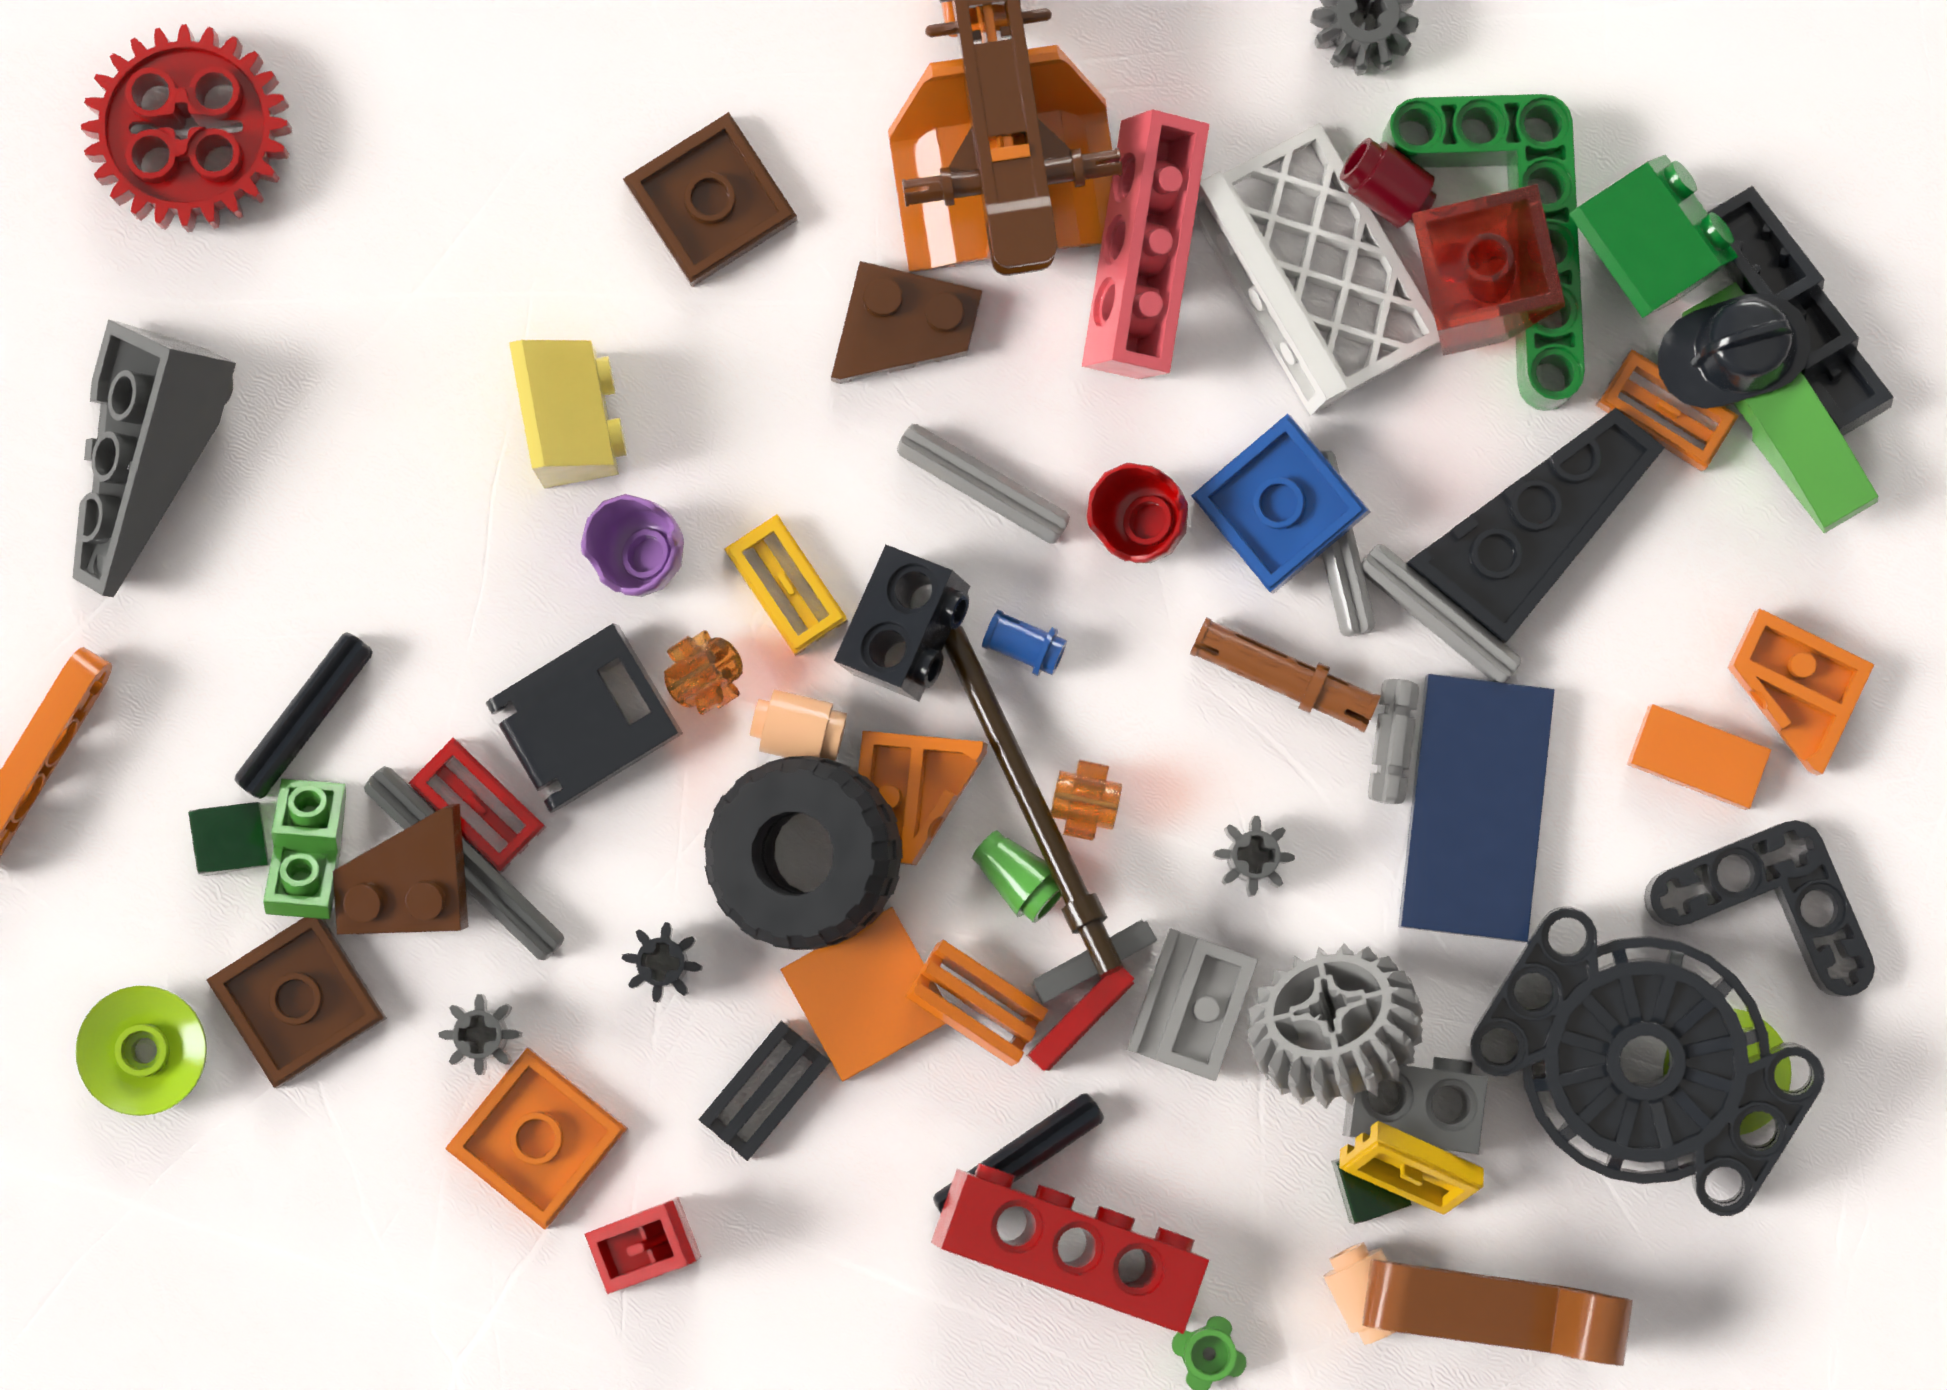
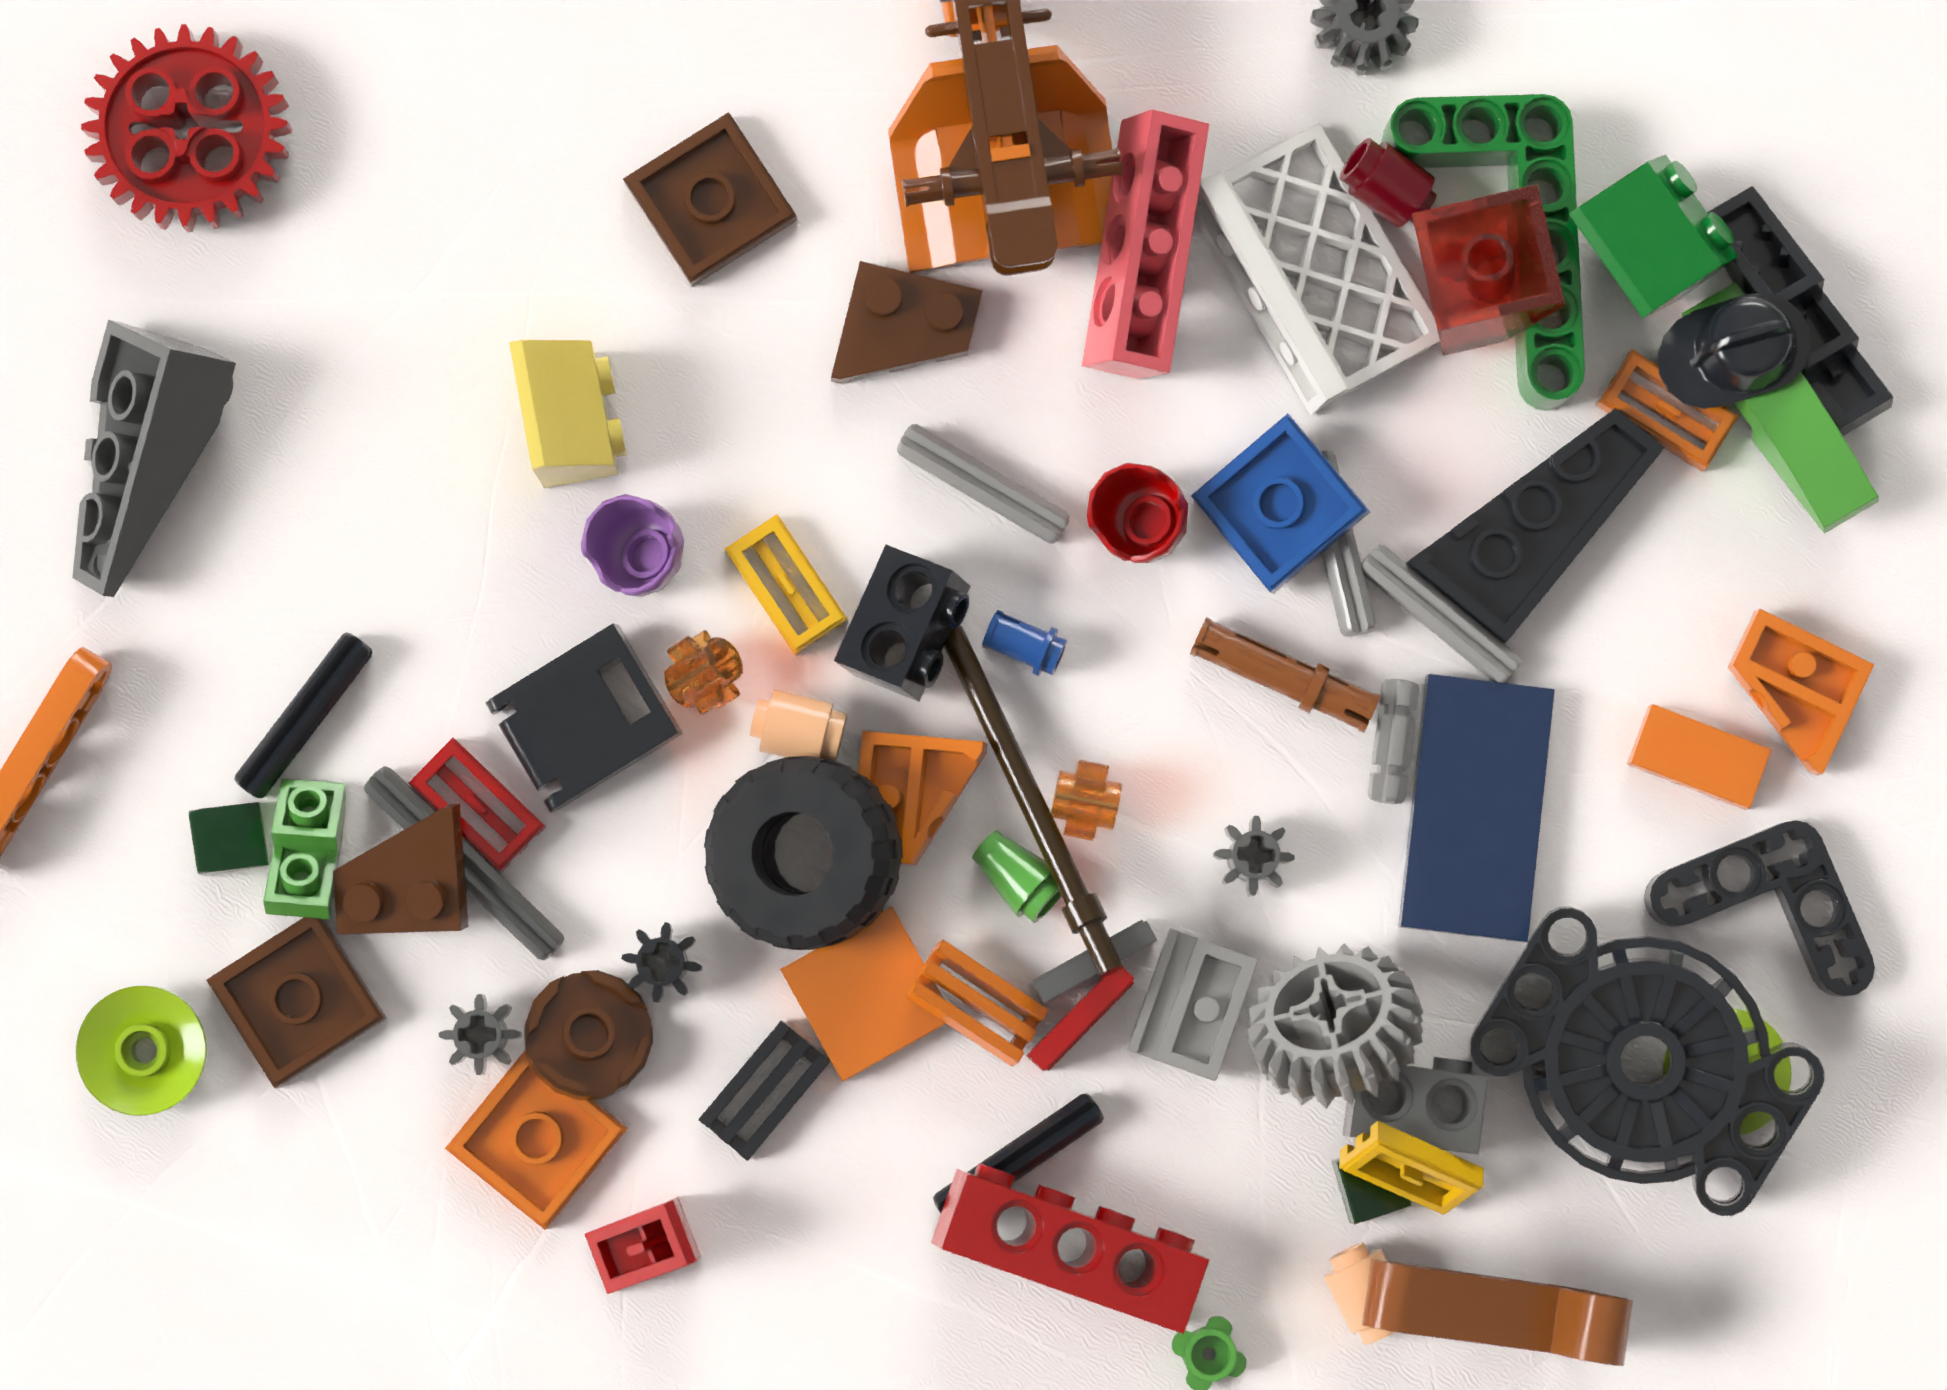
(588, 1035): none -> reddish brown tile

